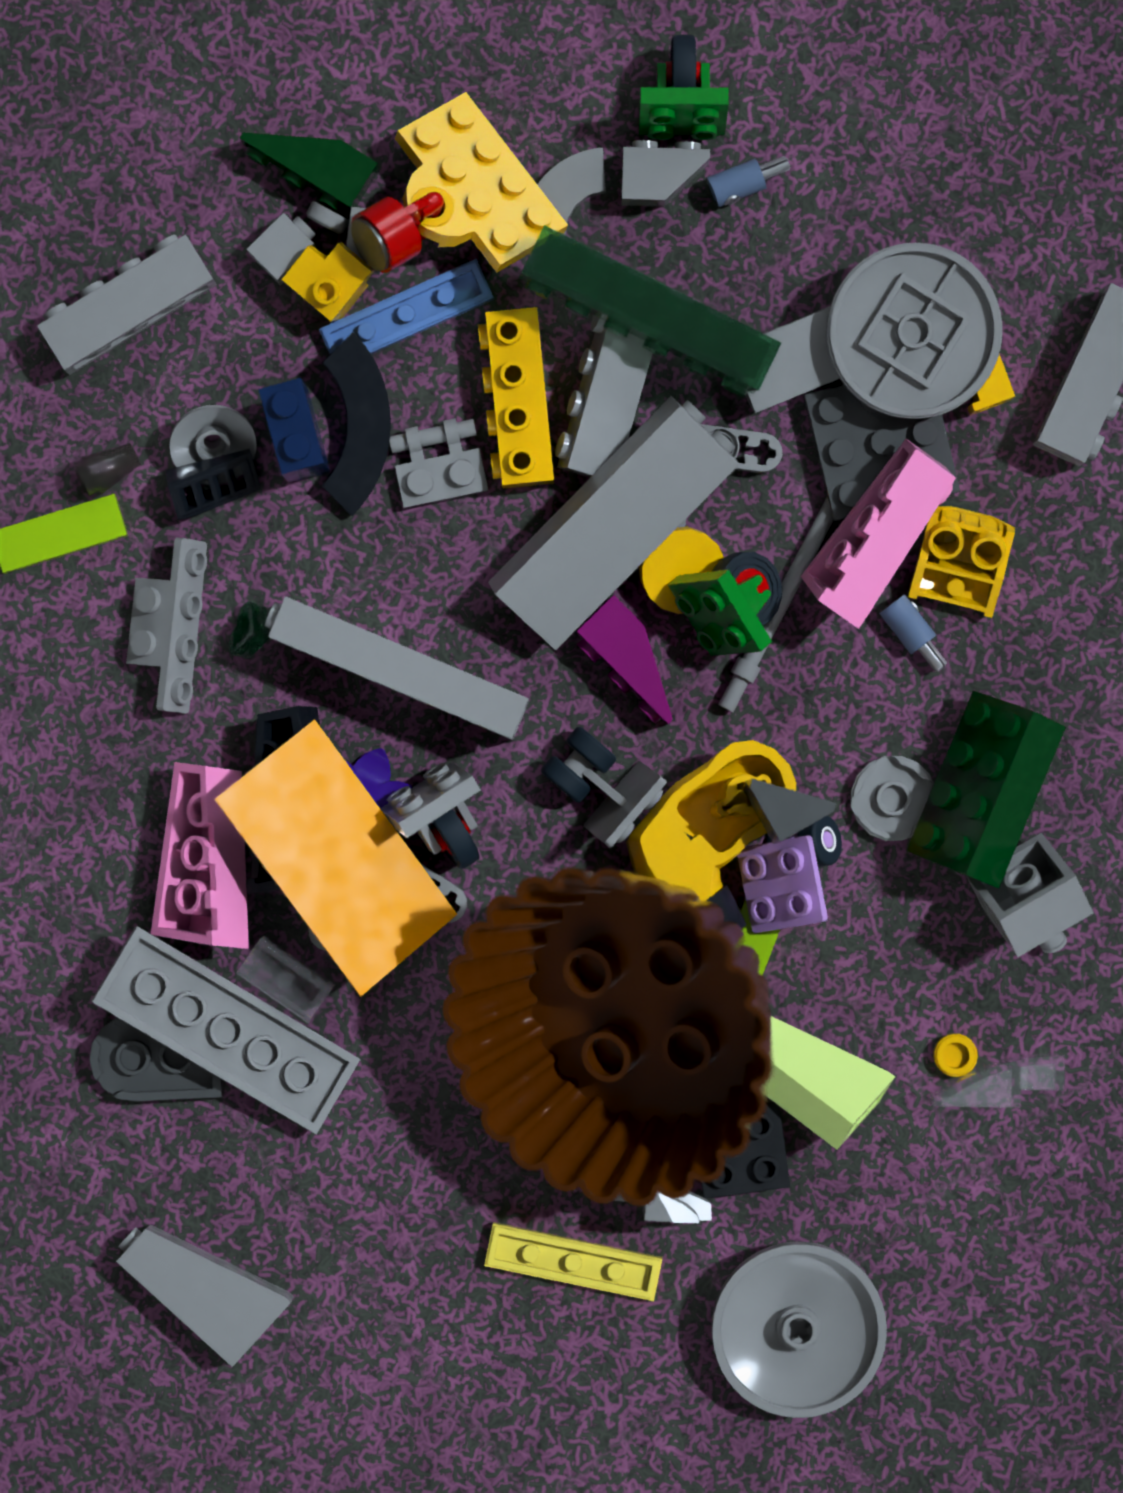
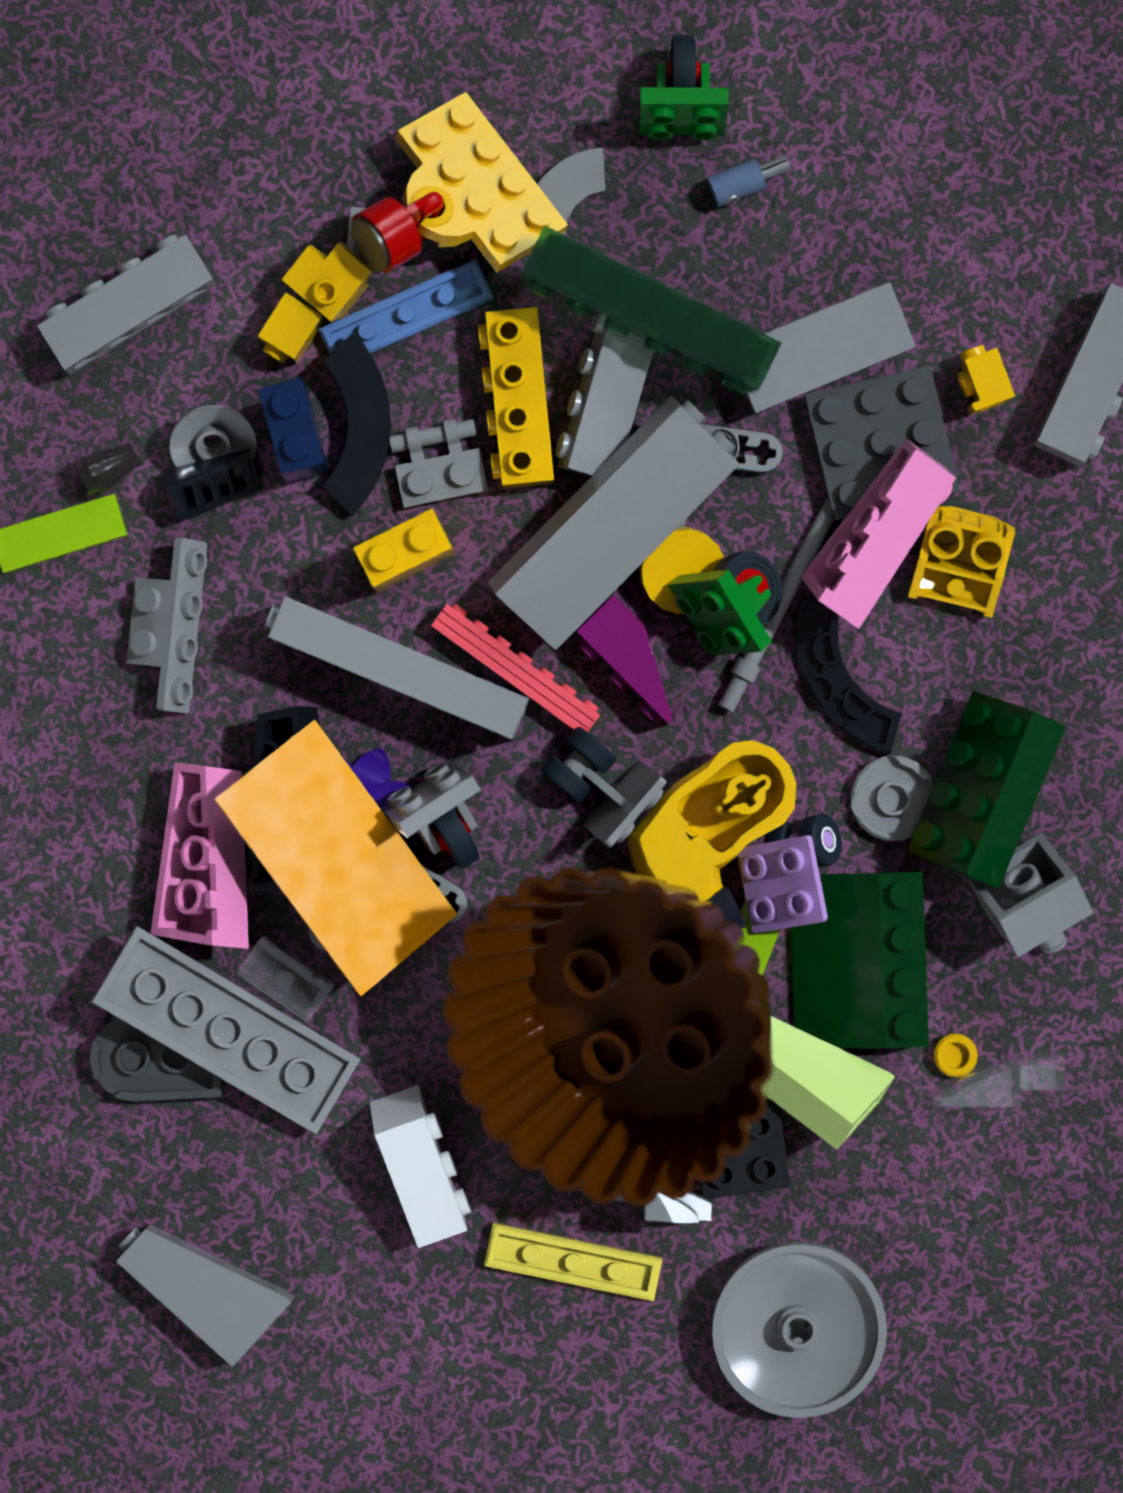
(250, 630): clear green tile -> none
(281, 246): light grey brick -> none
(290, 329): none -> yellow brick
(325, 165): dark green slope -> none
(327, 218): light grey tile -> none
(404, 551): none -> yellow brick
(419, 1167): none -> white wedge
(515, 668): none -> coral piece
(658, 174): light grey slope -> none
(785, 810): dark grey slope -> none
(831, 683): none -> black tile
(865, 967): none -> dark green slope
(913, 630): sand blue piece -> none
(914, 330): light grey plate -> none

